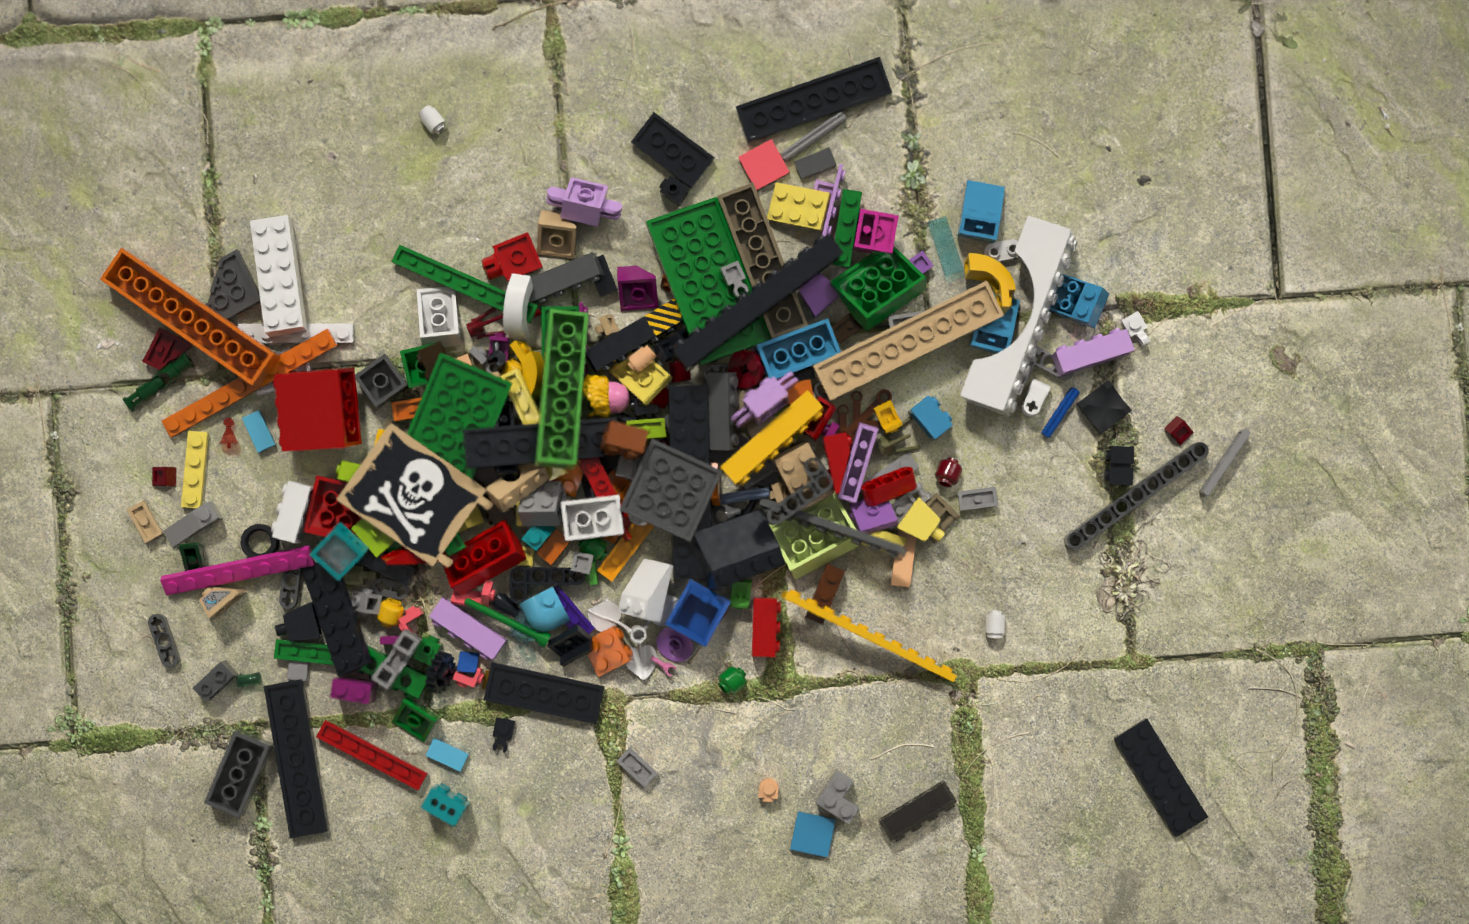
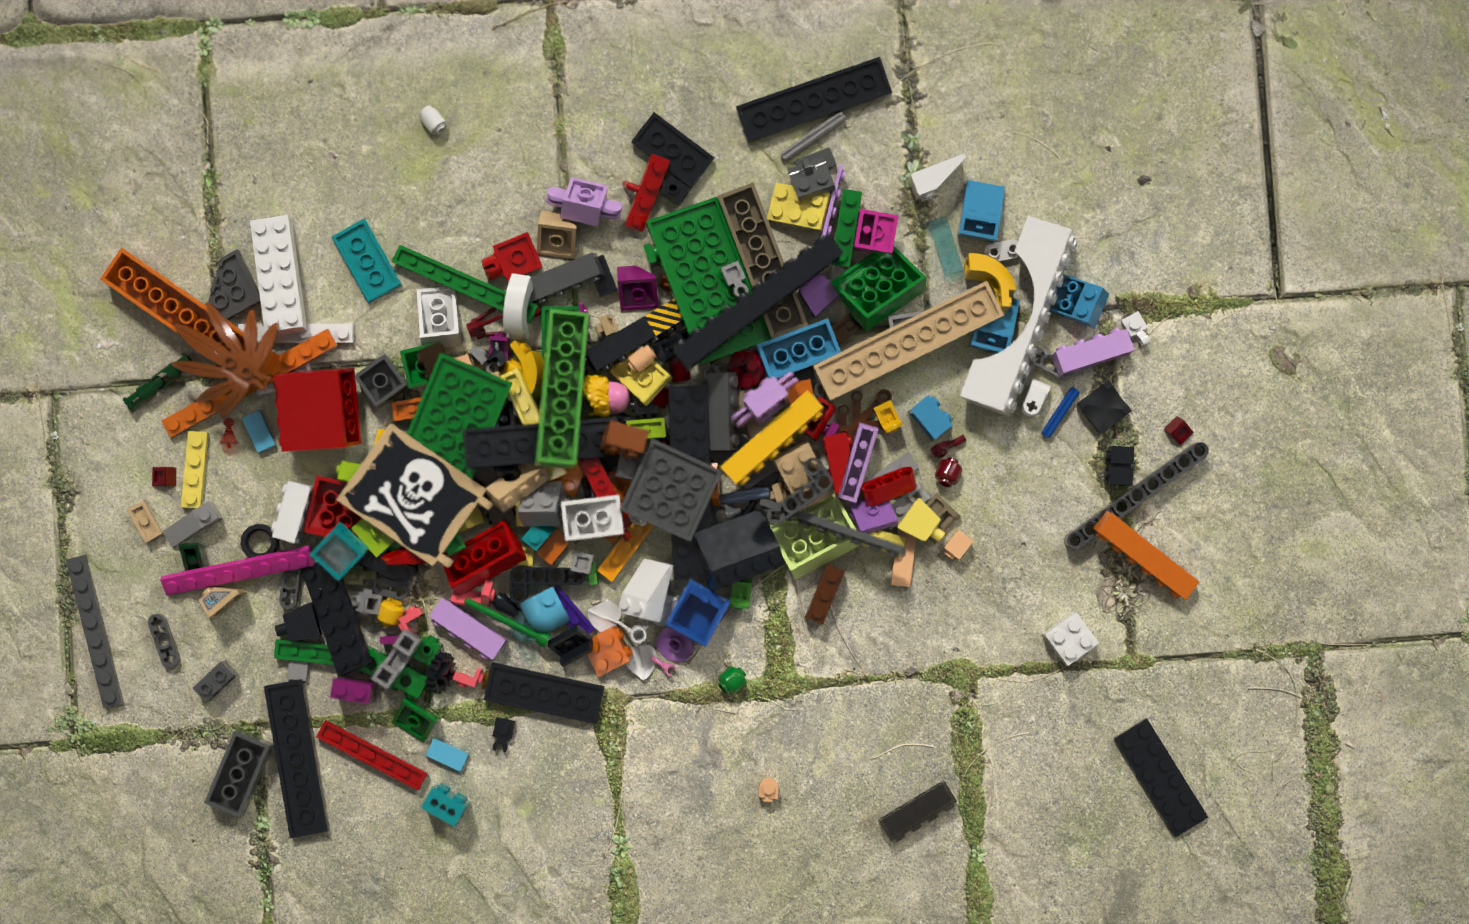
(94, 631): none -> dark grey plate
(165, 349): dark red wing -> none
(238, 366): none -> dark orange plant
(248, 679): clear green pin -> none
(366, 260): none -> teal tile
(468, 662): blue slope -> none
(593, 547): green head -> none
(637, 767): light grey plate -> none
(645, 192): none -> red plate
(652, 254): none -> green plate
(763, 164): coral tile -> none
(765, 627): red brick -> none
(811, 178): none -> dark grey hinge
(812, 834): dark azure tile -> none
(833, 797): light grey brick -> none
(862, 631): yellow plate -> none
(886, 445): olive plant -> none
(921, 262): medium lavender plate -> none
(929, 180): none -> white slope
(940, 449): none -> dark red plate
(957, 545): none -> light nougat brick
(977, 498): light grey plate -> none
(995, 624): white brick -> none
(1070, 638): none -> white brick
(1146, 555): none -> orange brick
(1224, 462): light grey tile -> none

